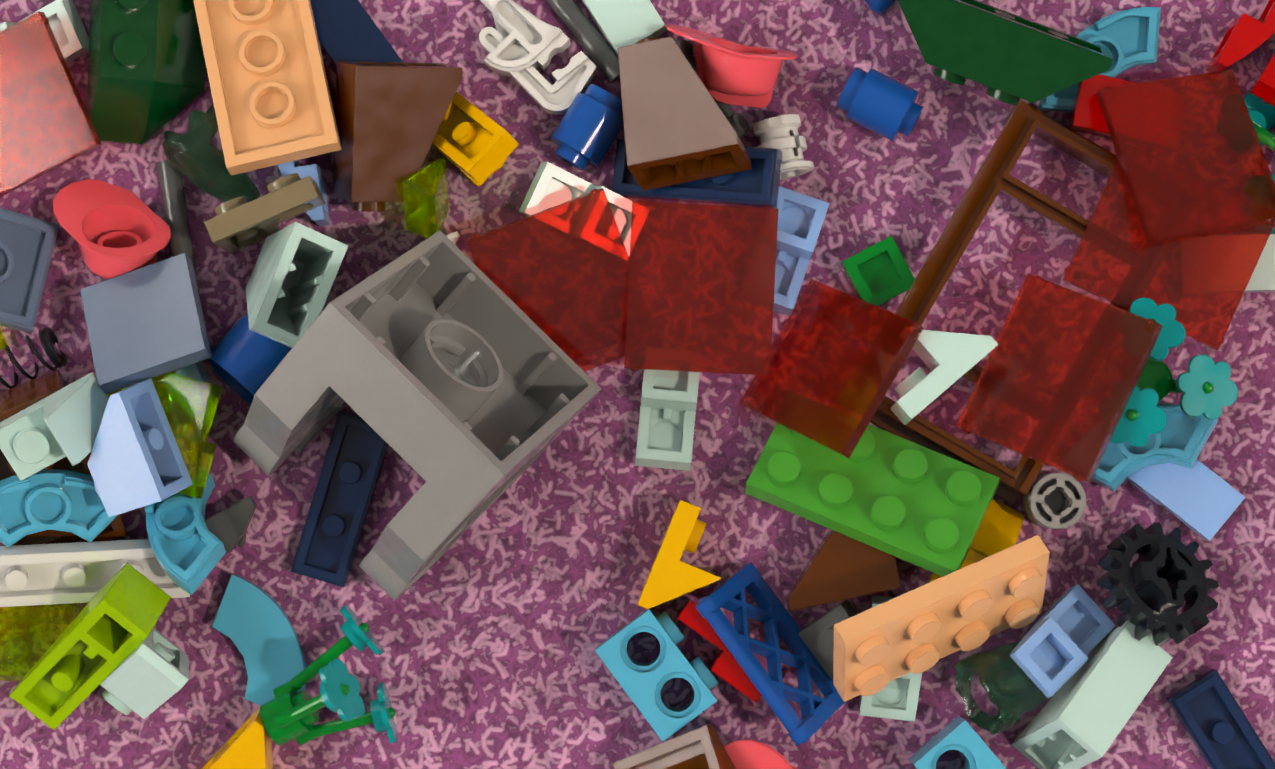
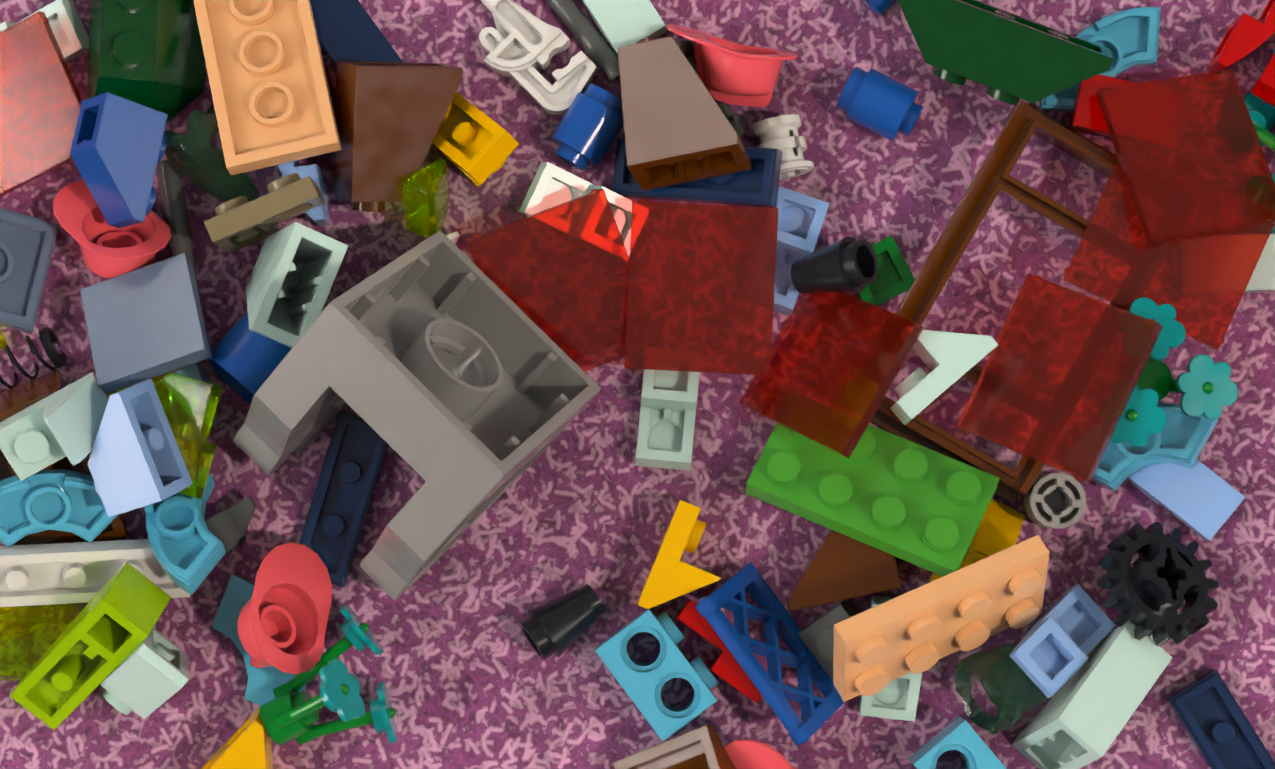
(118, 155): none -> blue slope
(287, 610): none -> coral piece
(561, 621): none -> black cone
(836, 268): none -> black cone

